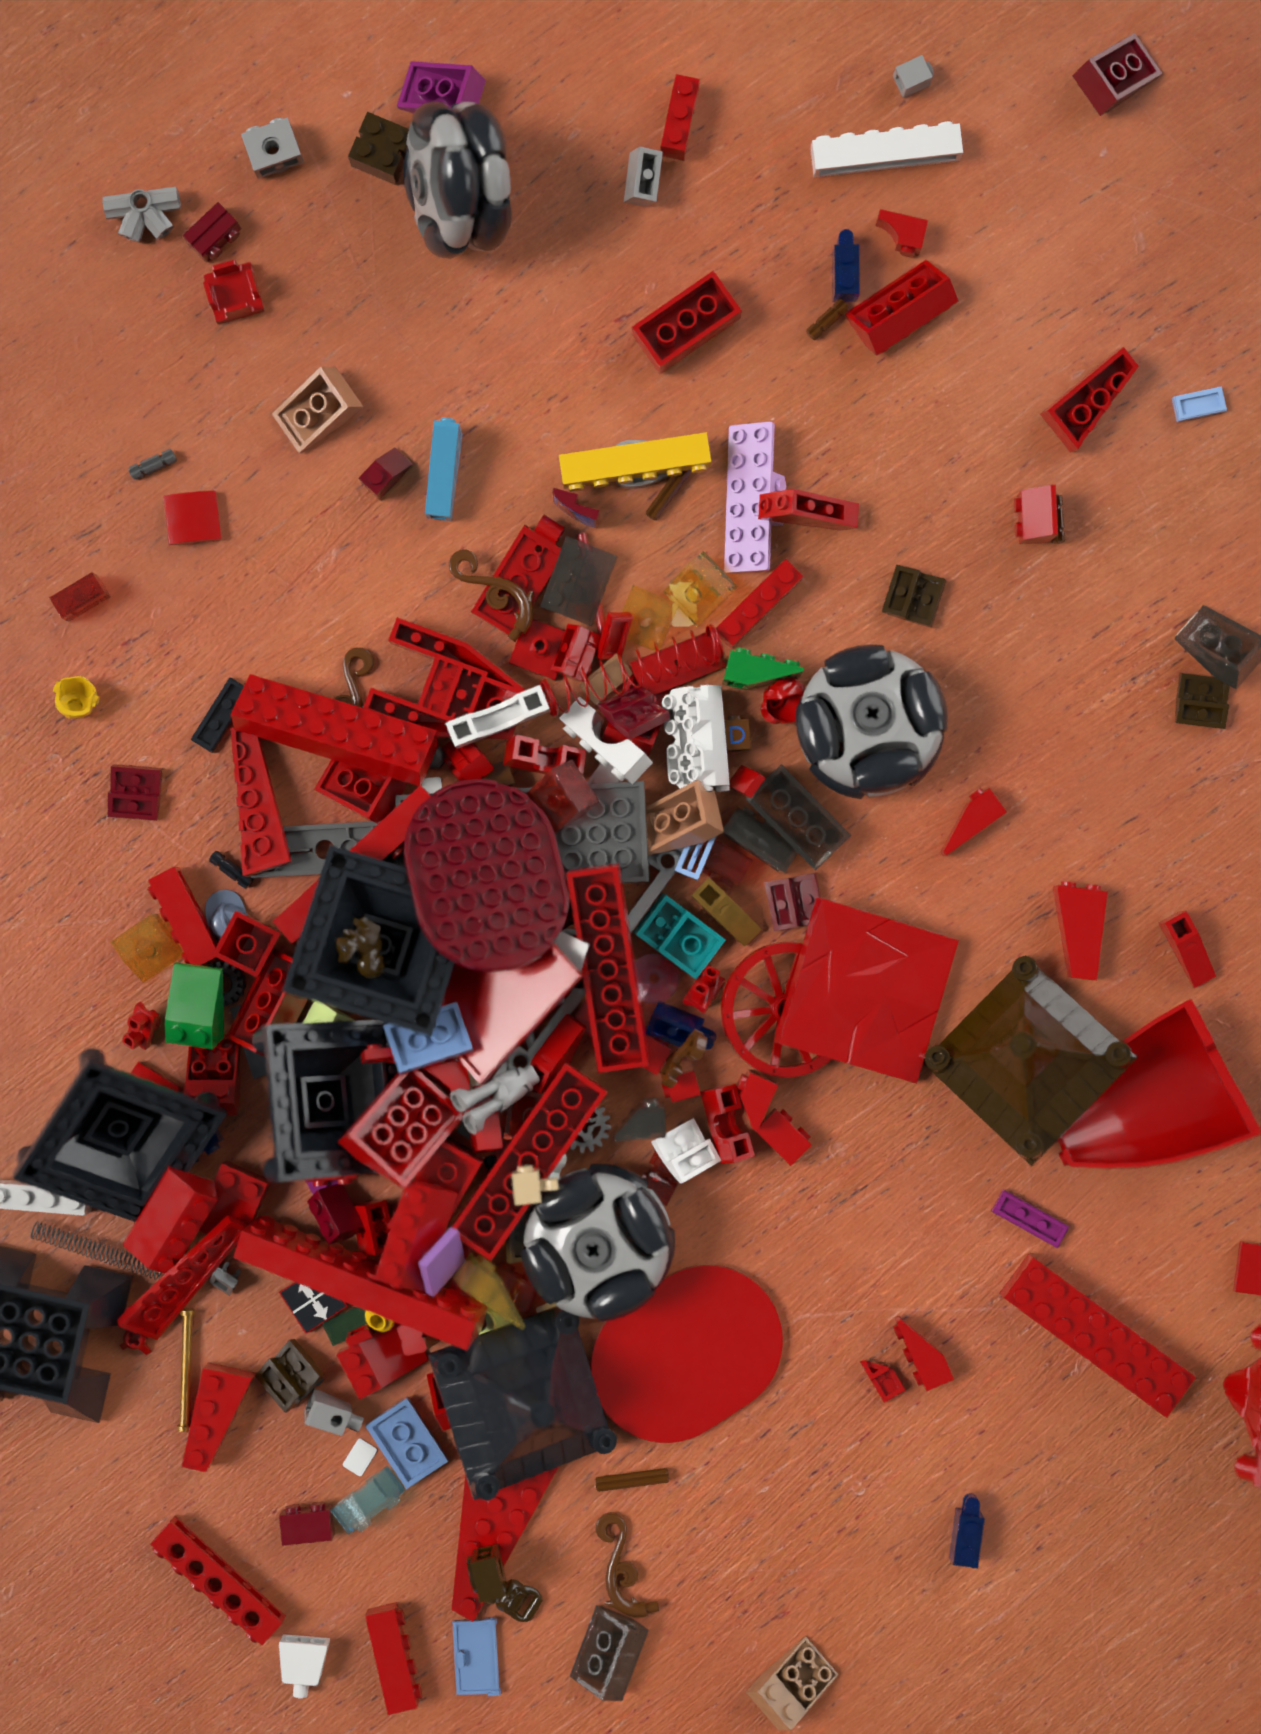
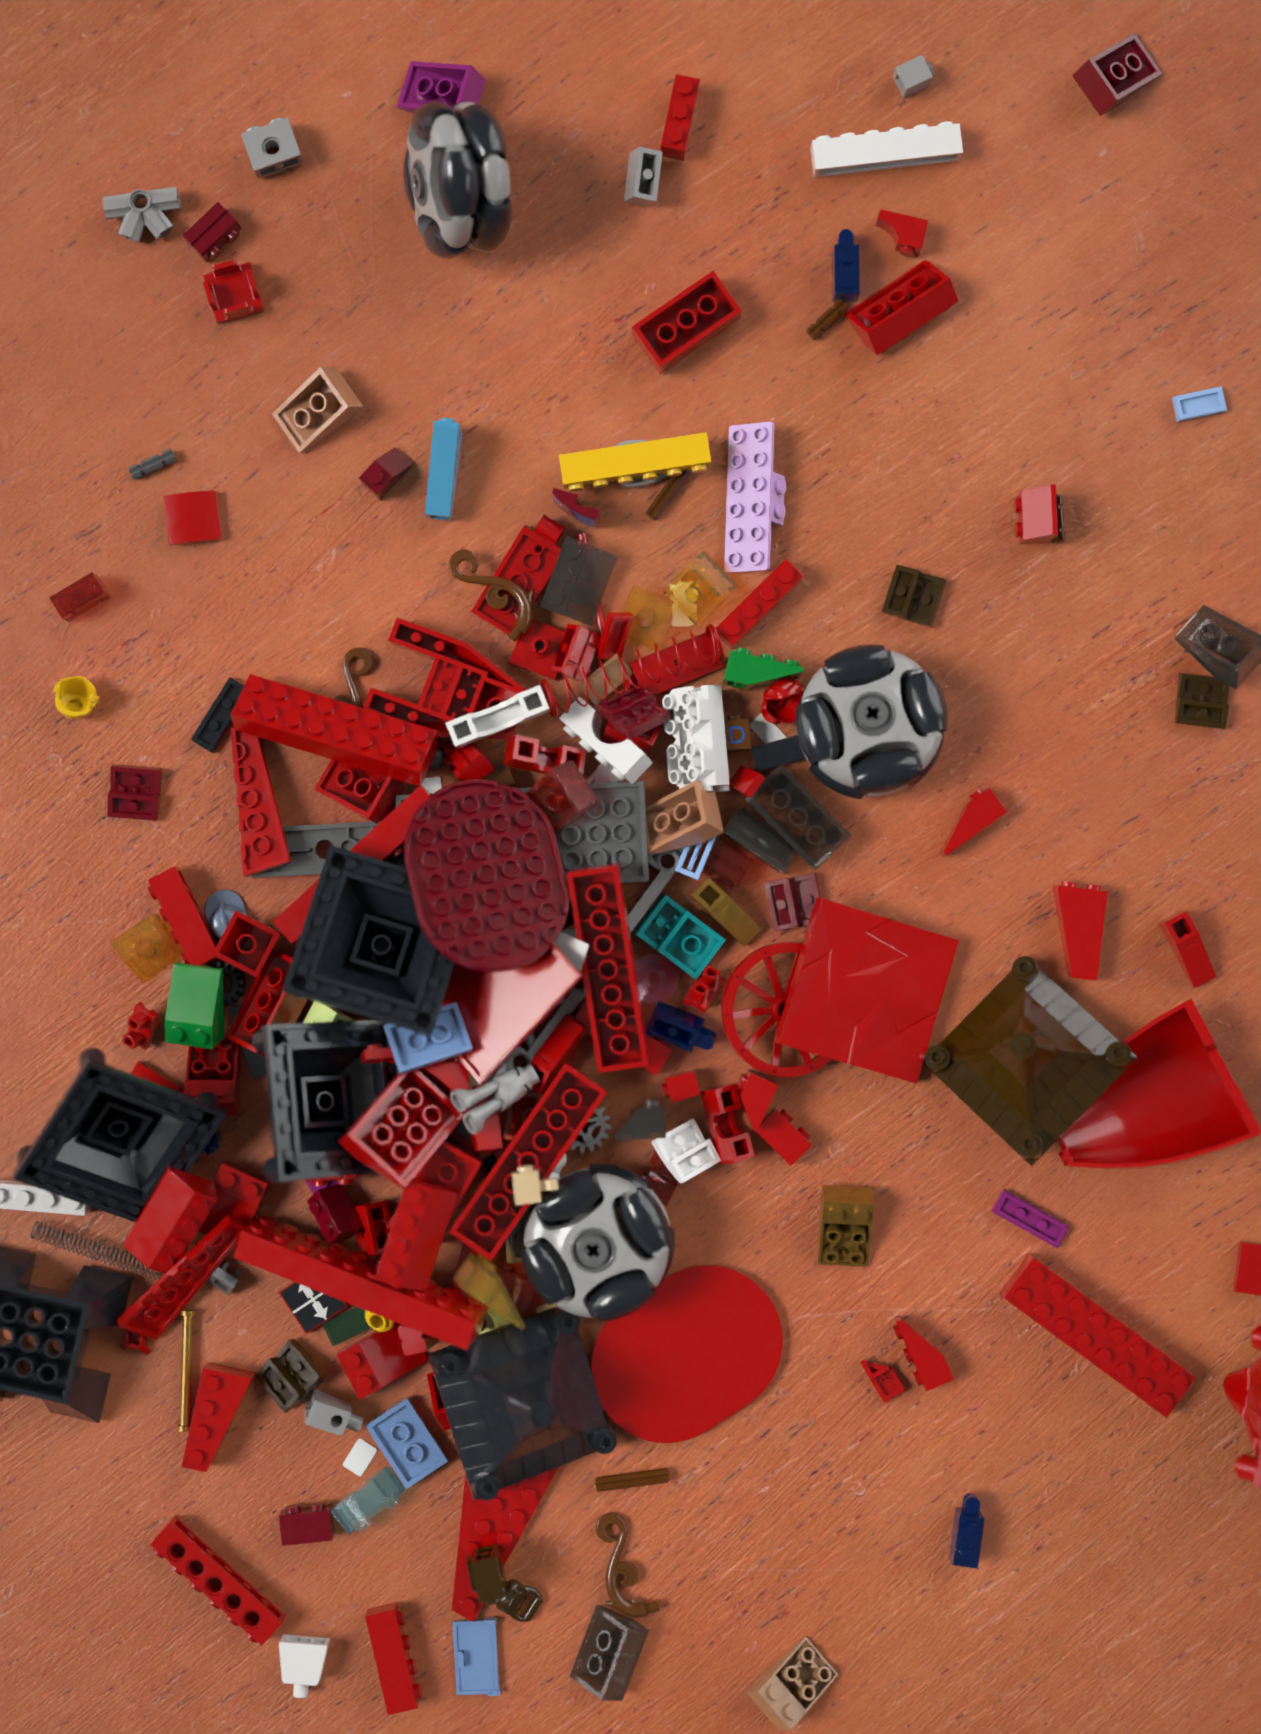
(230, 869): black axle -> none
(359, 1335): red tile -> none
(366, 943): dark brown animal -> none
(379, 148): dark brown piece -> none
(442, 1261): medium lavender tile -> none
(692, 1048): reddish brown helmet -> none
(766, 731): none -> white sticker
(777, 753): none -> black tile
(808, 509): red slope -> none
(845, 1225): none -> pearl gold slope
(1083, 404): red wedge -> none

